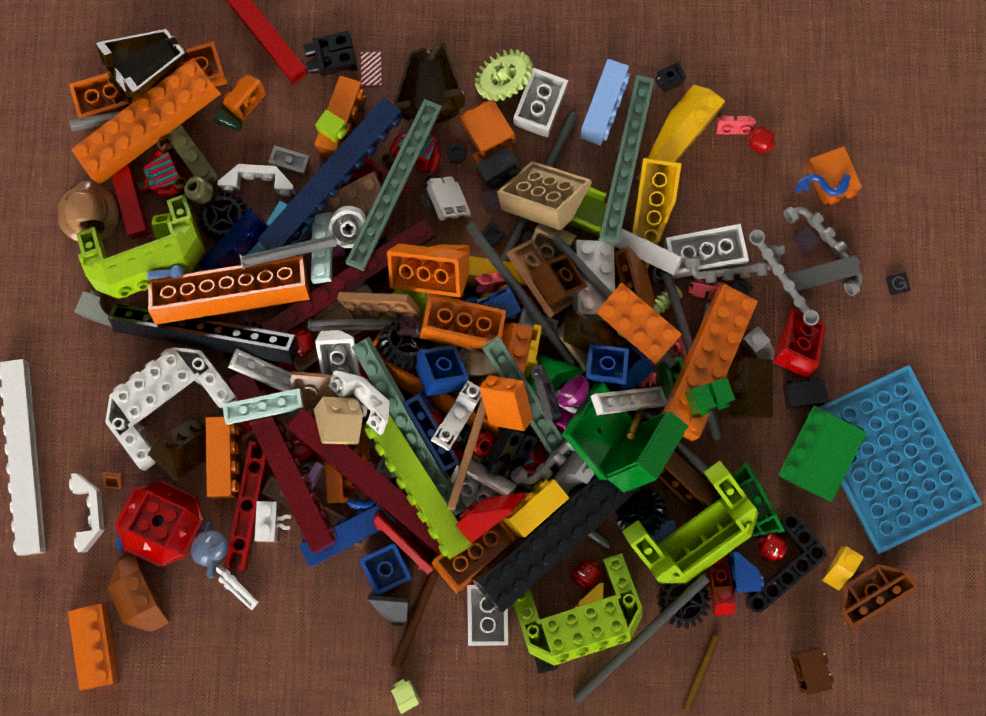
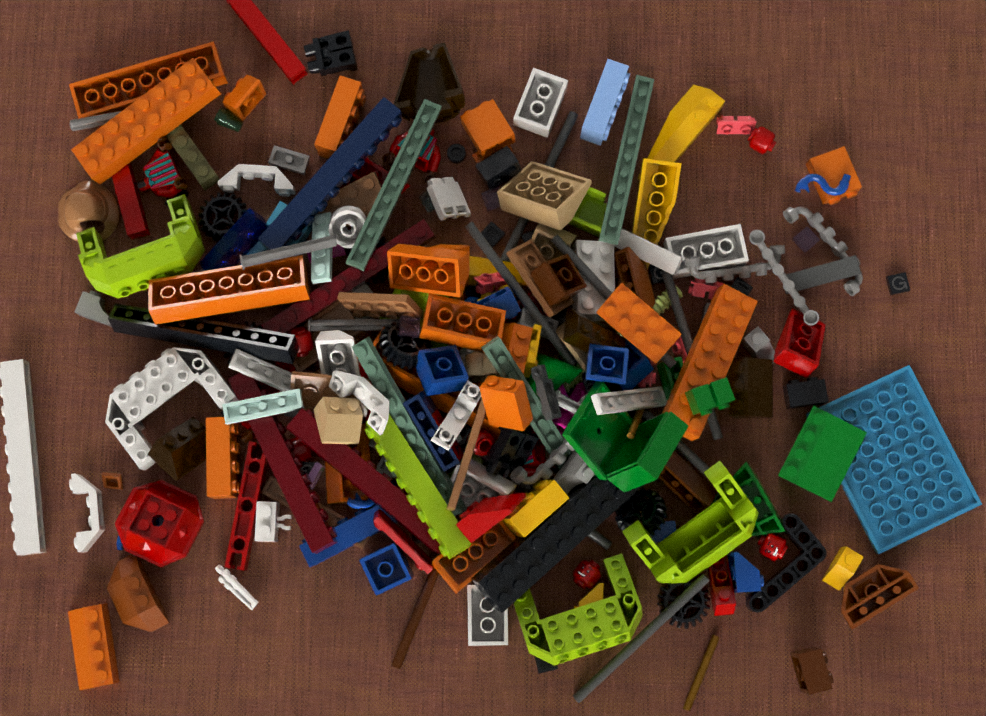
(139, 61): dark brown cone -> none
(160, 225): lime brick -> none
(174, 271): medium blue bar -> none
(198, 190): olive head -> none
(209, 548): sand blue piece -> none
(331, 126): lime brick -> none
(371, 68): sticker -> none
(392, 608): slope -> none
(405, 695): yellowish green arch -> none
(502, 72): yellowish green gear -> none
(574, 392): magenta piece -> none
(666, 83): black brick -> none

